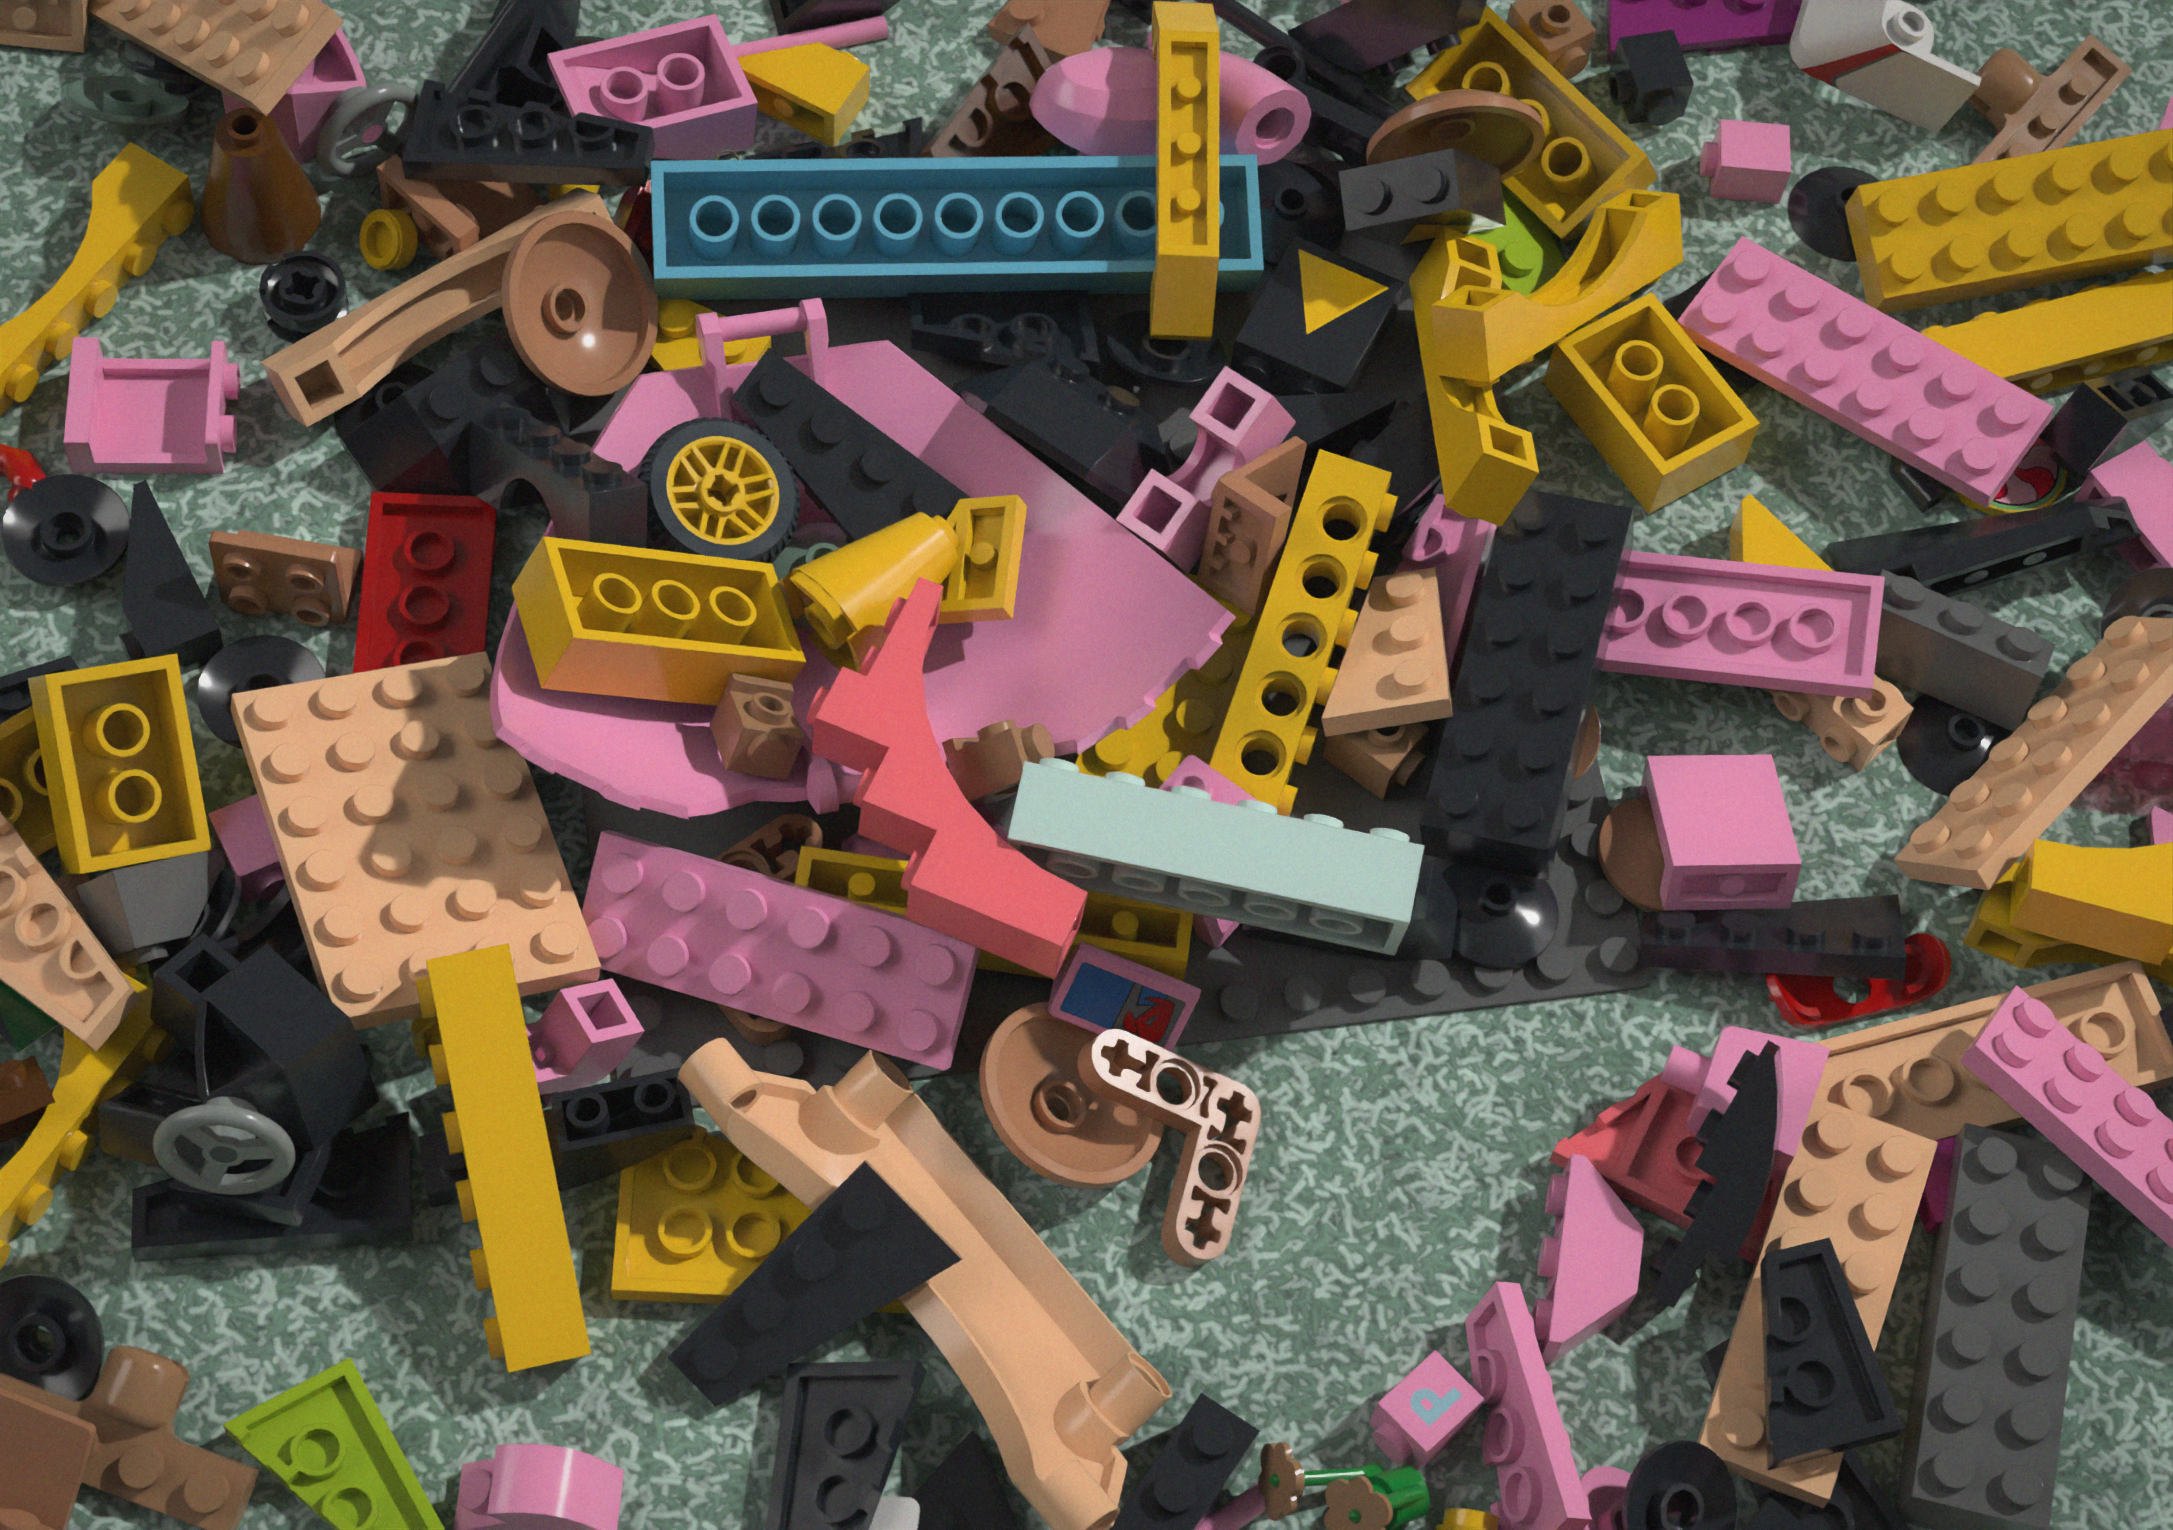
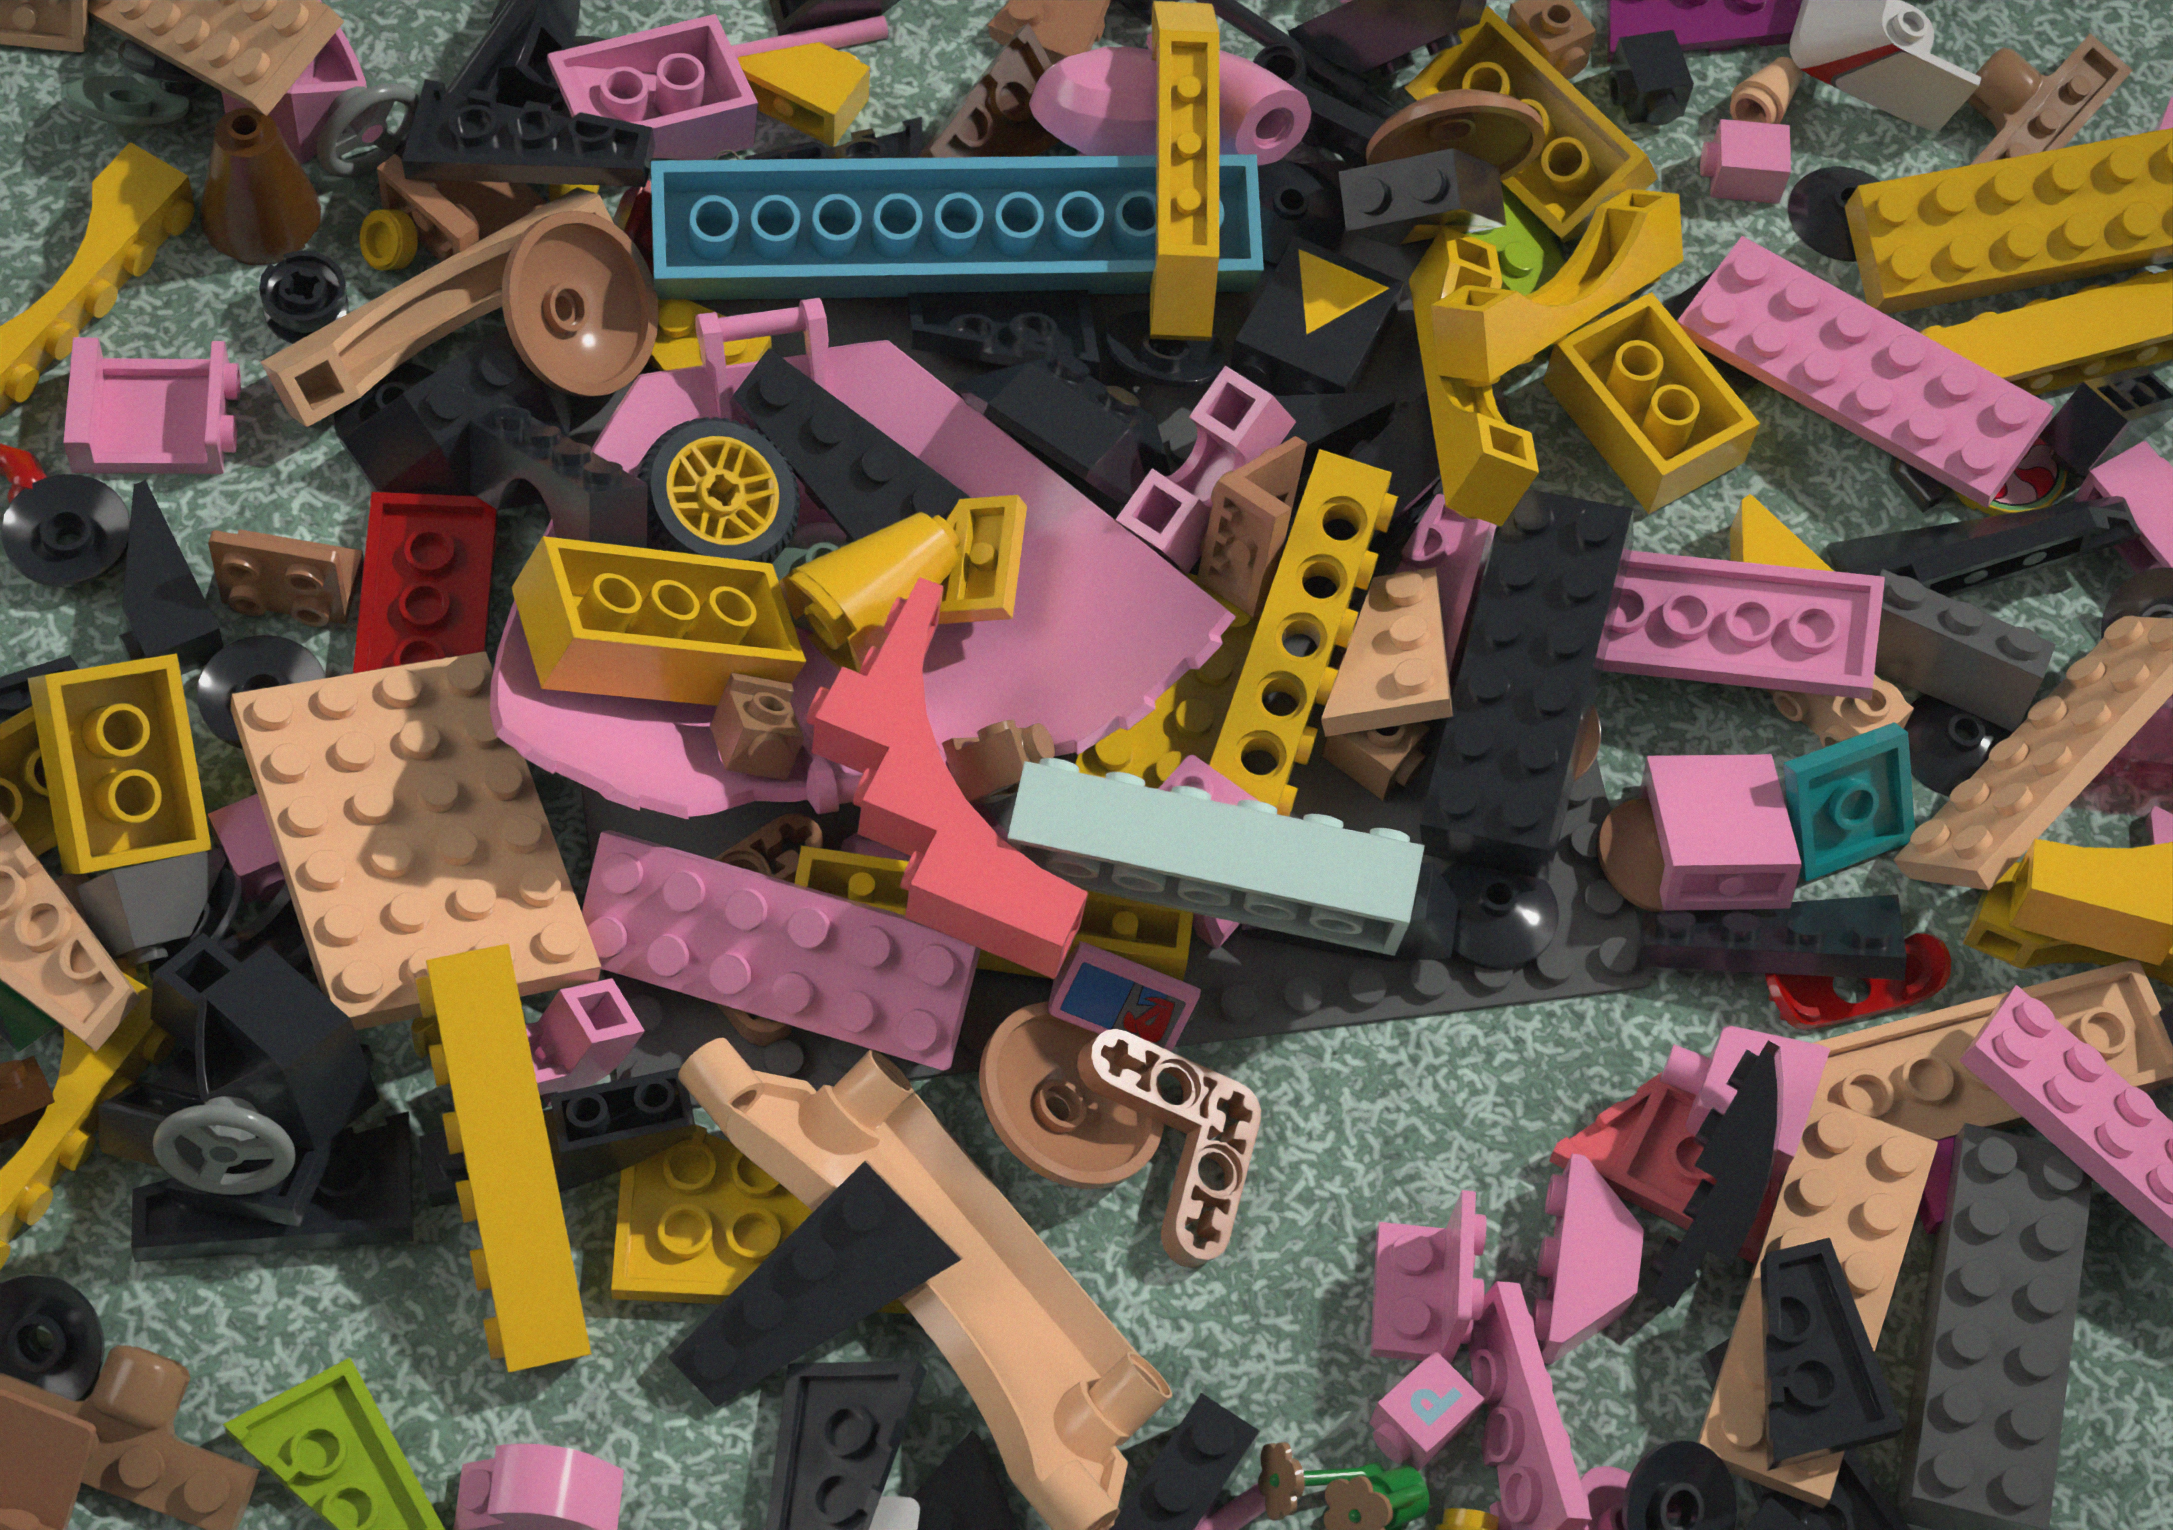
(1427, 1285): none -> bright pink bracket
(1766, 92): none -> light nougat cone
(1850, 800): none -> teal tile

